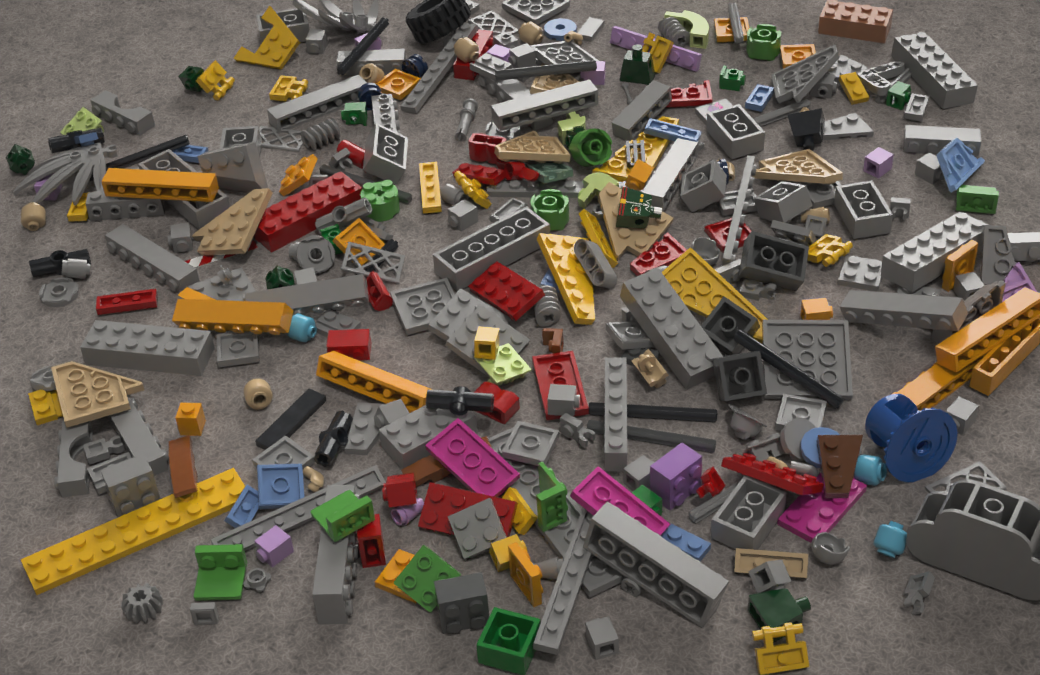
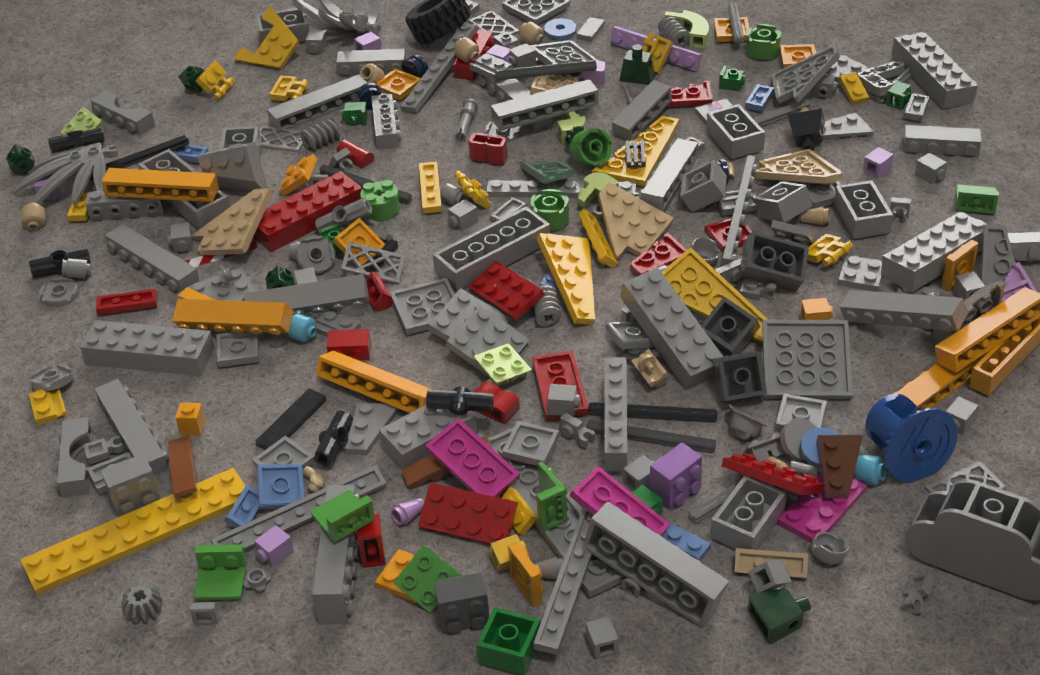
(86, 139): medium blue plate -> none
(91, 392): tan wing -> none
(257, 394): tan head -> none
(364, 44): black axle -> none
(385, 153): light grey brick -> none
(389, 413): light grey brick -> none
(400, 490): red brick -> none
(477, 528): light grey plate -> none
(482, 174): red plate -> none
(486, 343): yellow brick -> none
(517, 171): red piece -> none
(533, 147): tan wing -> none
(553, 339): dark orange bracket -> none
(573, 36): tan arm -> none
(595, 263): light grey beam -> none
(636, 209): dark green torso -> none
(639, 175): light orange brick -> none
(671, 131): medium blue tile -> none
(710, 483): red plate -> none
(782, 656): yellow plate -> none
(789, 369): black axle -> none
(816, 224): light grey tile -> none
(855, 21): nougat brick -> none
(890, 539): medium azure head -> none
(957, 163): light blue wing -> none

